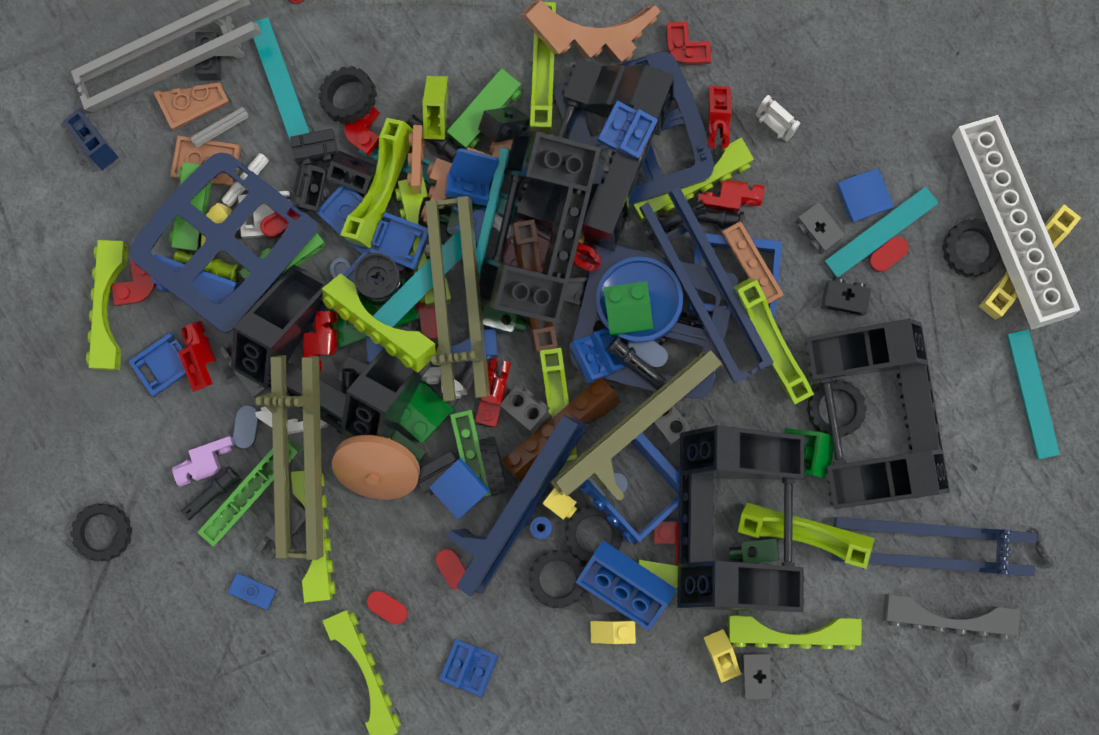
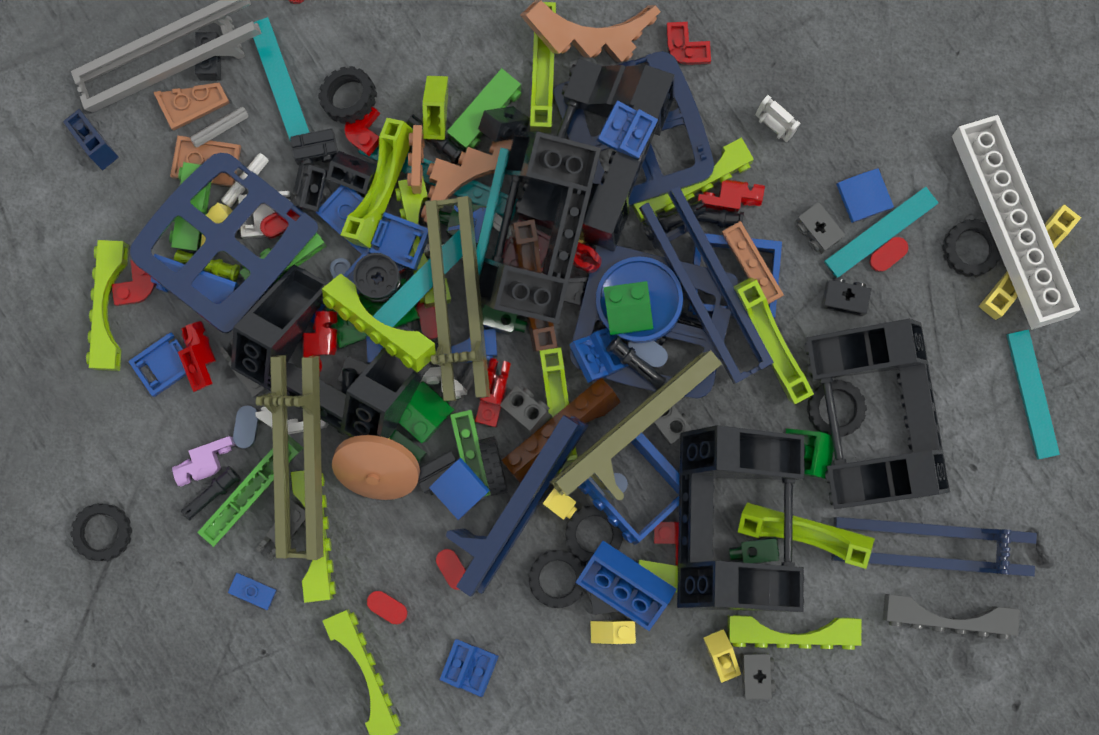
(471, 176): blue bracket -> none
(548, 527): blue brick -> none
(719, 115): red plate -> none

